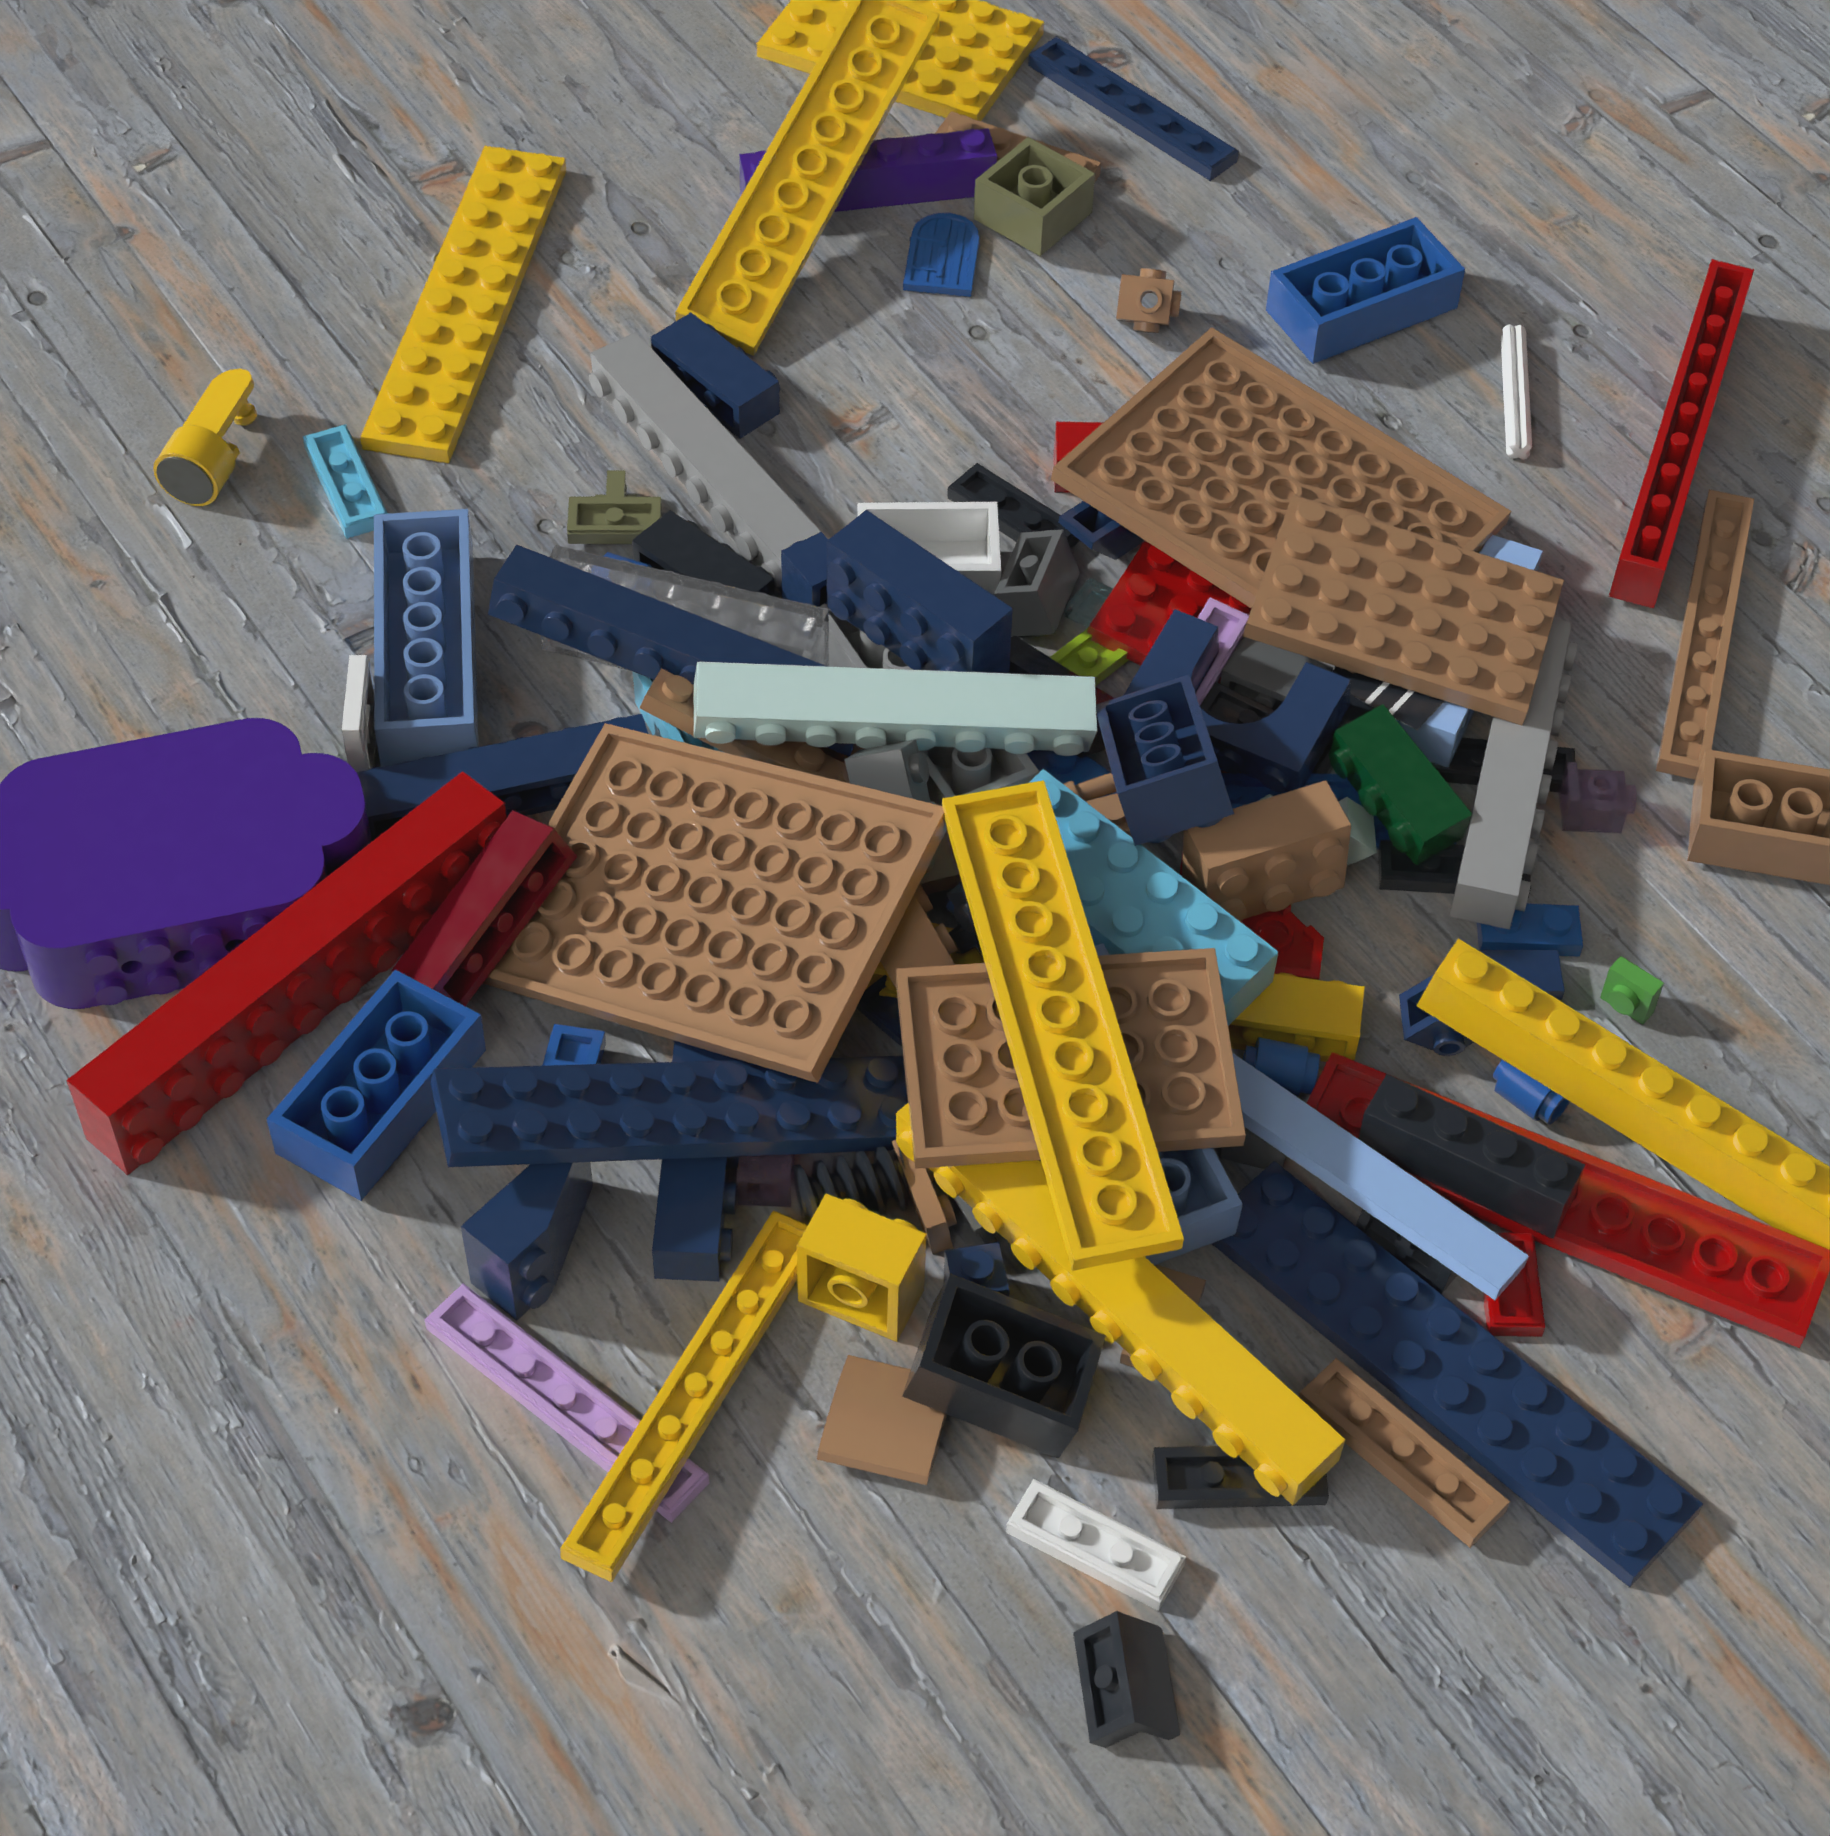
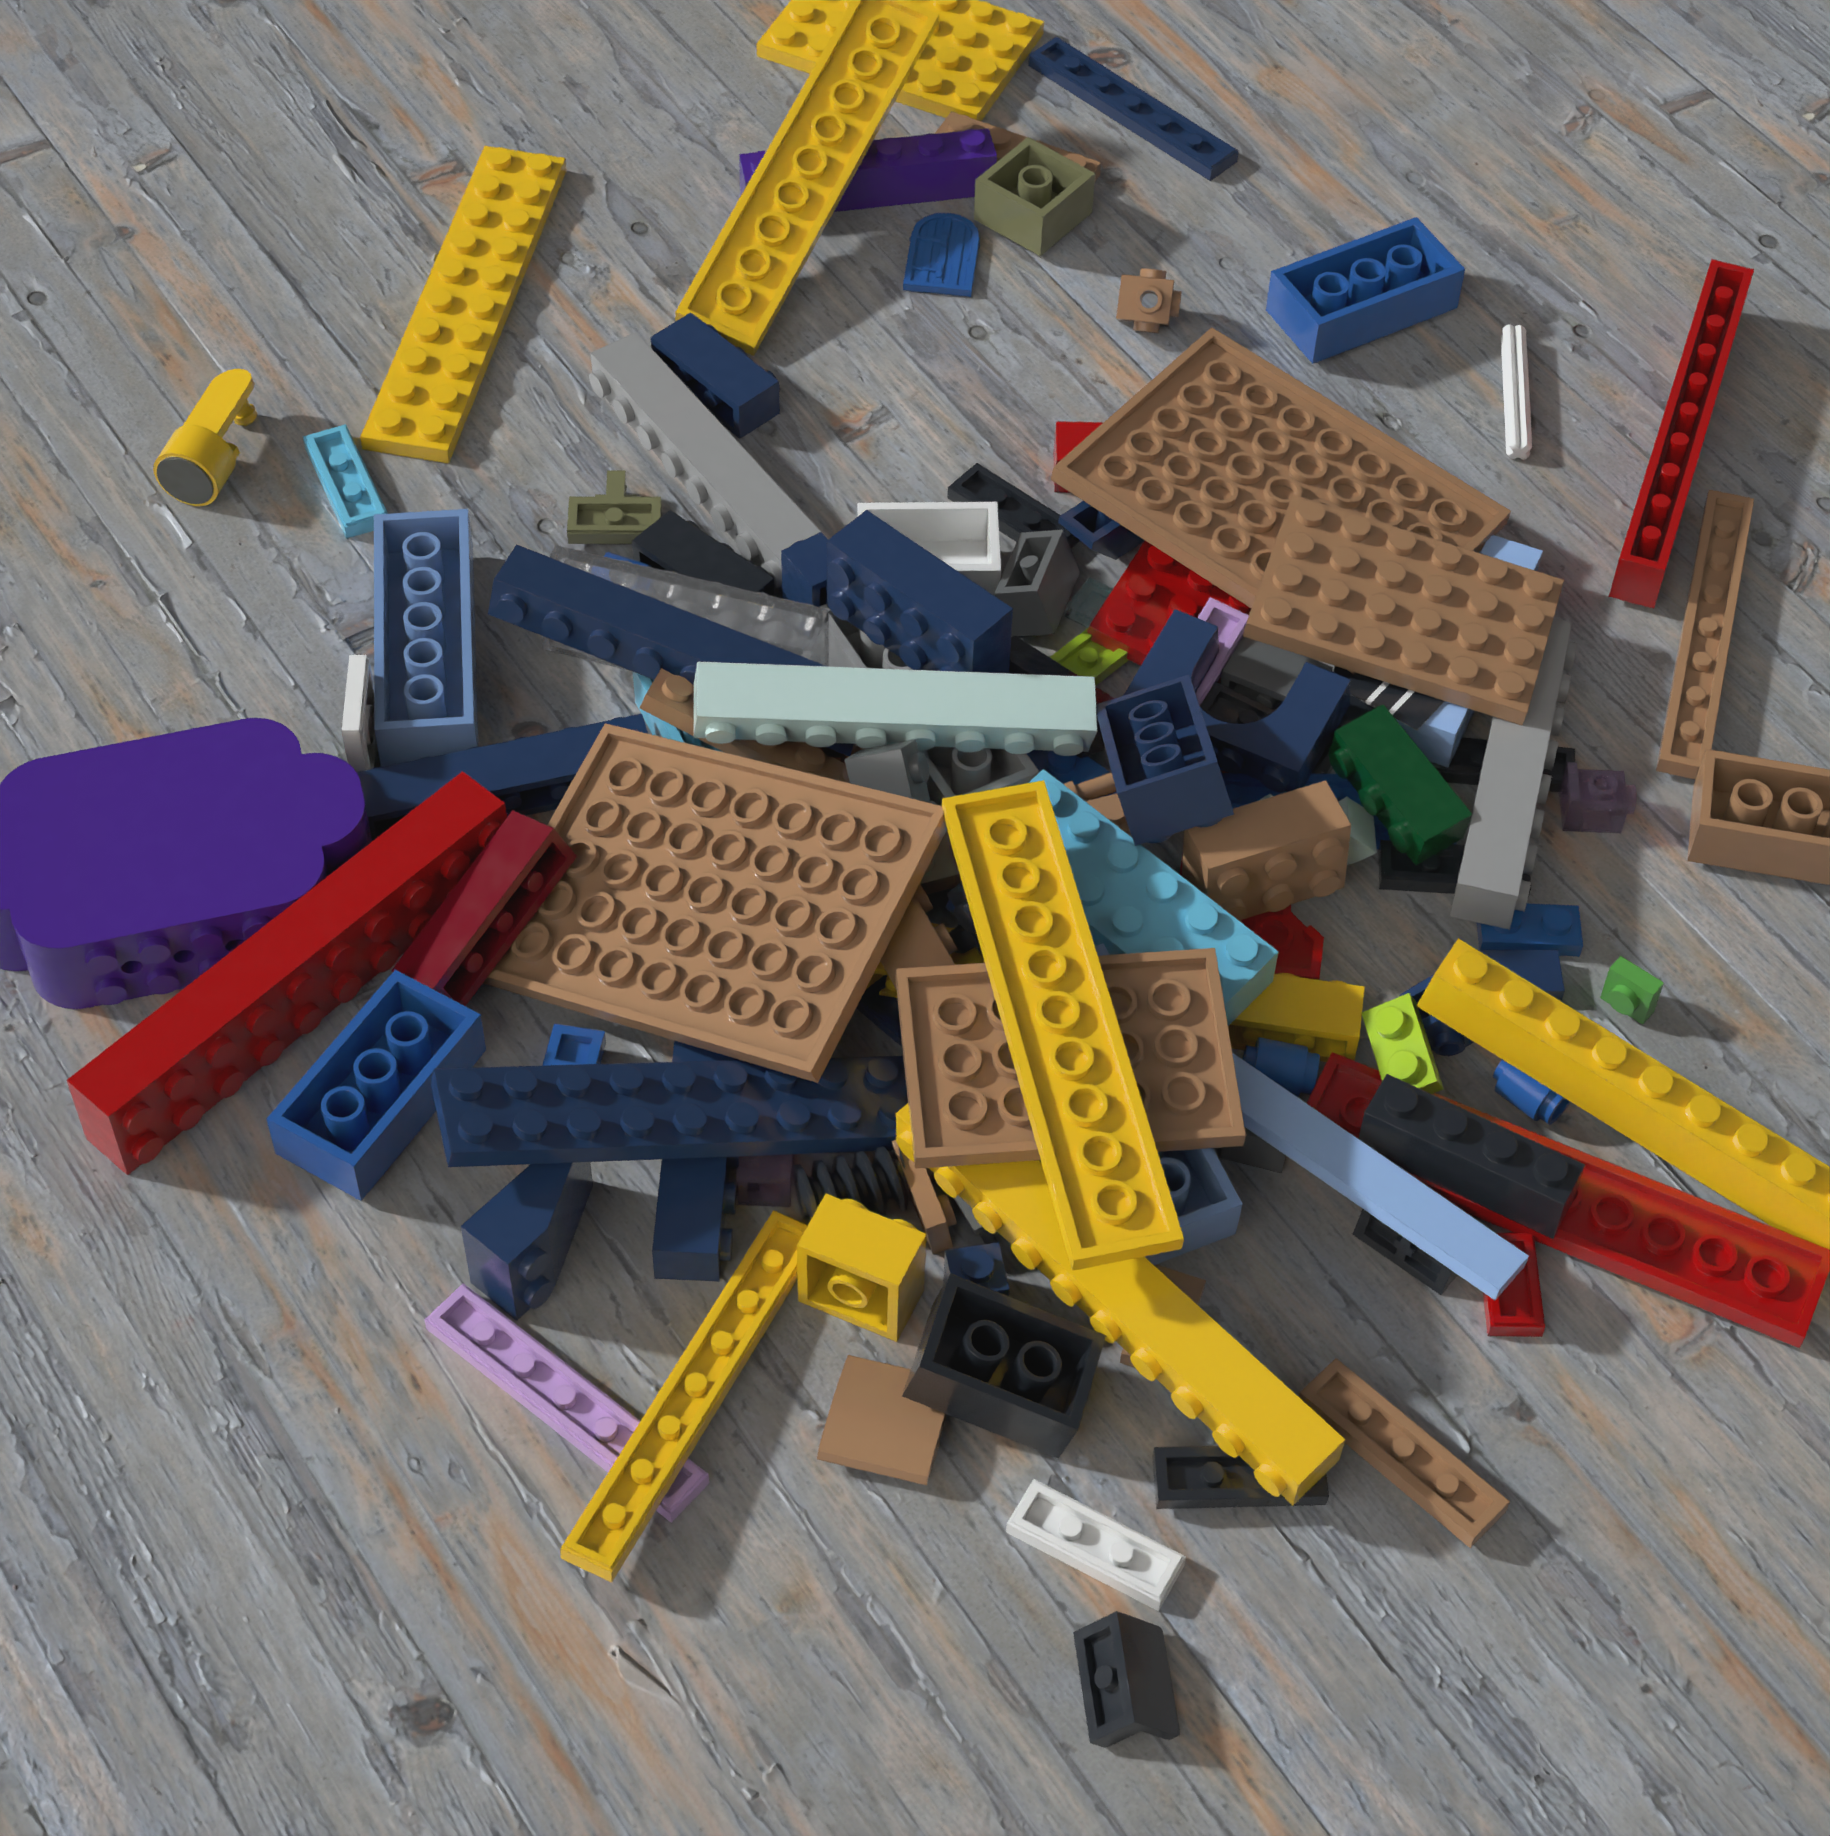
(1402, 1043): none -> lime plate
(1458, 1376): dark blue plate -> none

